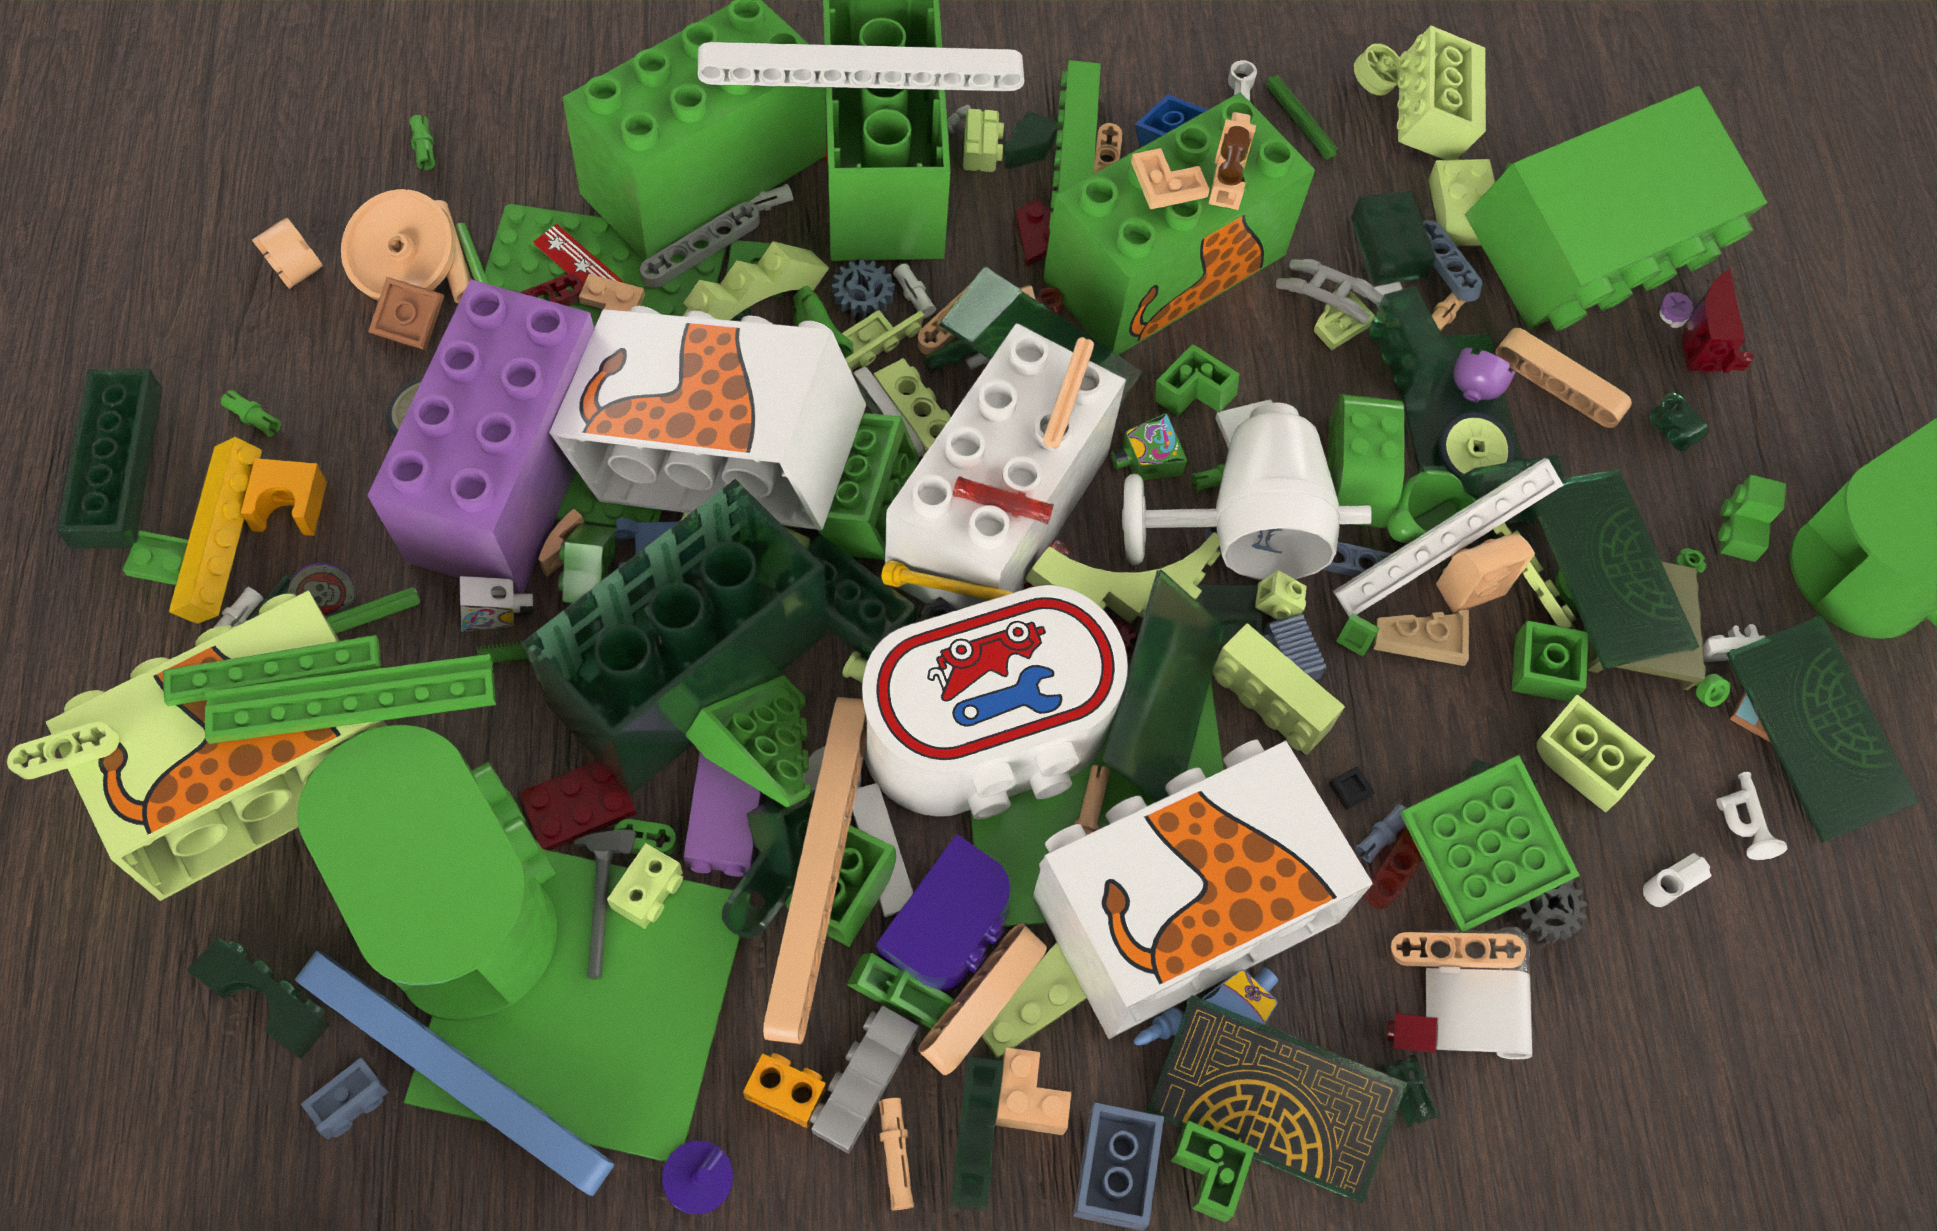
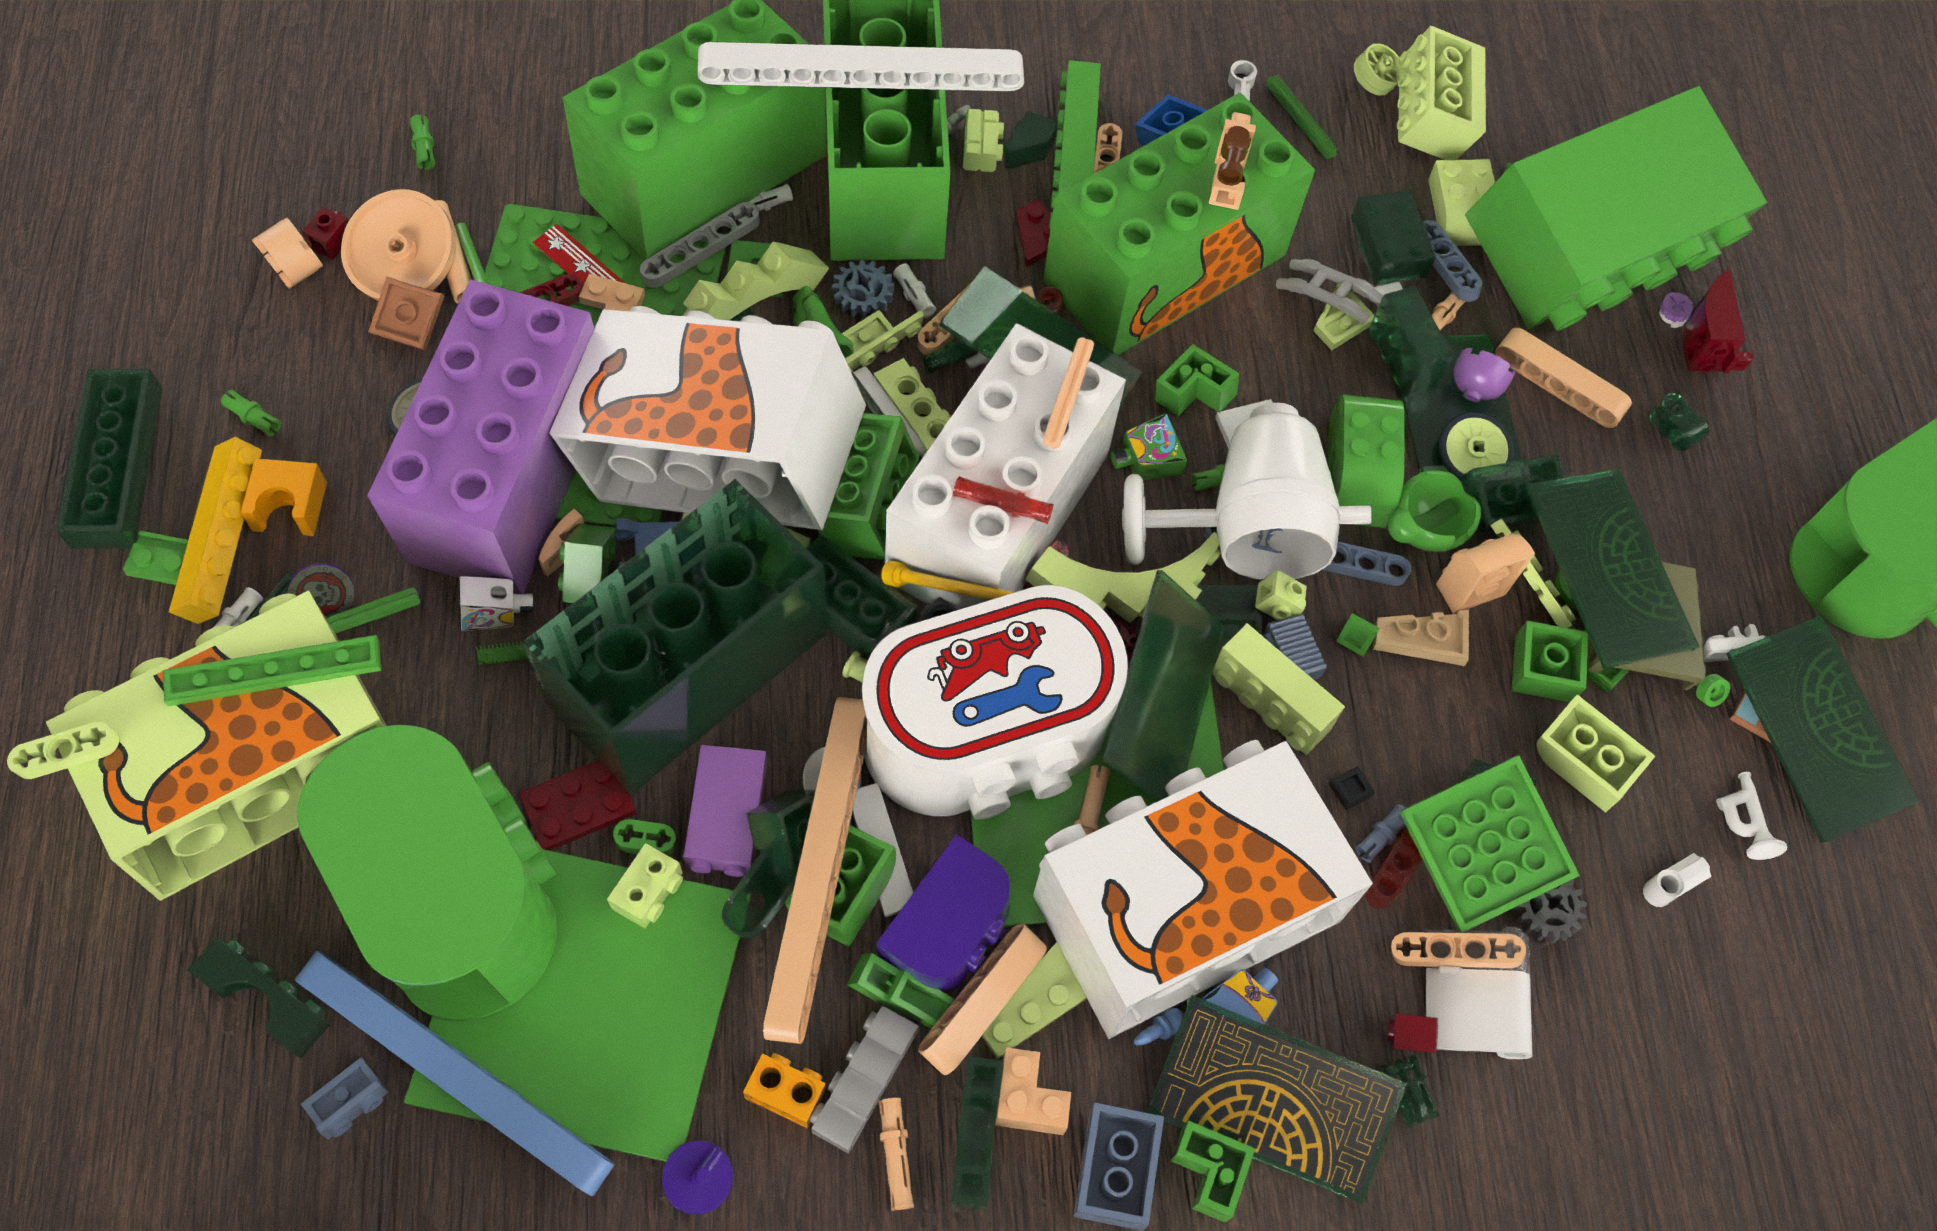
(325, 232): none -> dark red brick
(349, 698): bright green plate -> none
(603, 846): dark grey piece -> none
(758, 739): bright green slope -> none
(1167, 187): light nougat plate -> none
(1448, 537): white tile -> none
(1607, 677): none -> bright green tile
(1696, 556): bright green plate -> none
(1749, 517): bright green brick -> none

